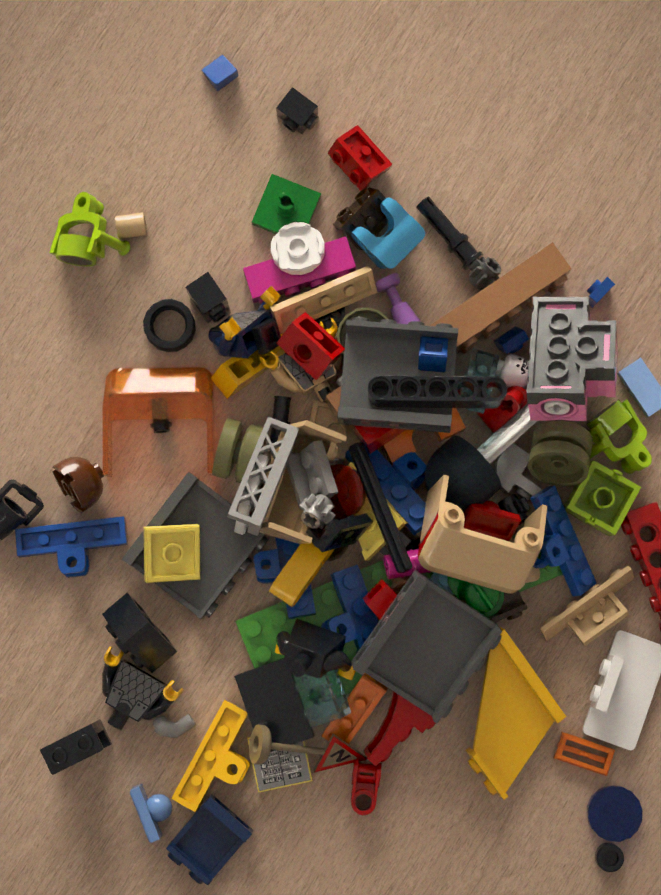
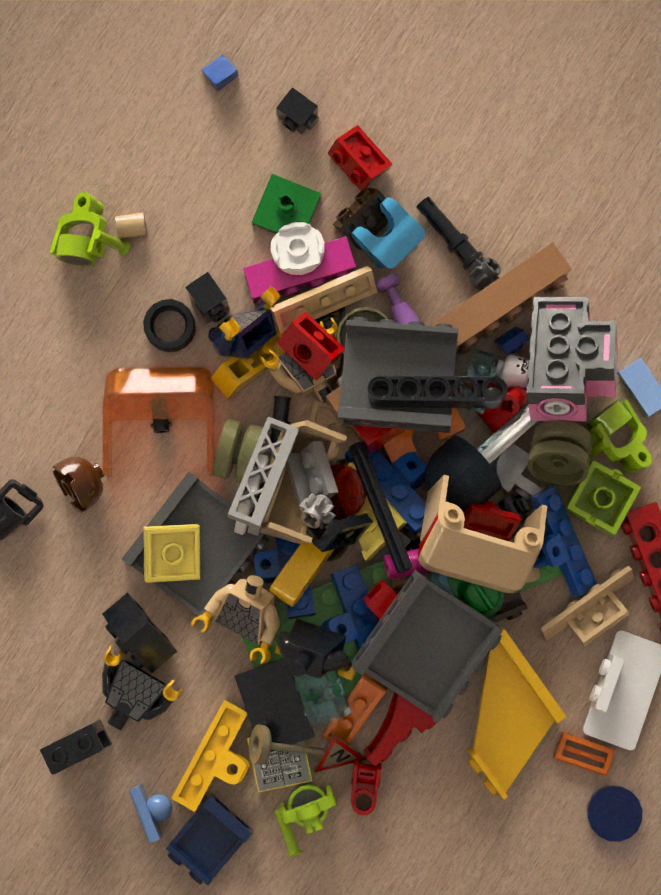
(71, 541): blue plate -> none
(173, 729): light grey arm -> none
(246, 611): none -> torso
(266, 335): black tile -> none
(307, 808): none -> lime piece
(433, 354): blue slope -> none
(598, 290): blue plate -> none
(609, 857): black tile -> none

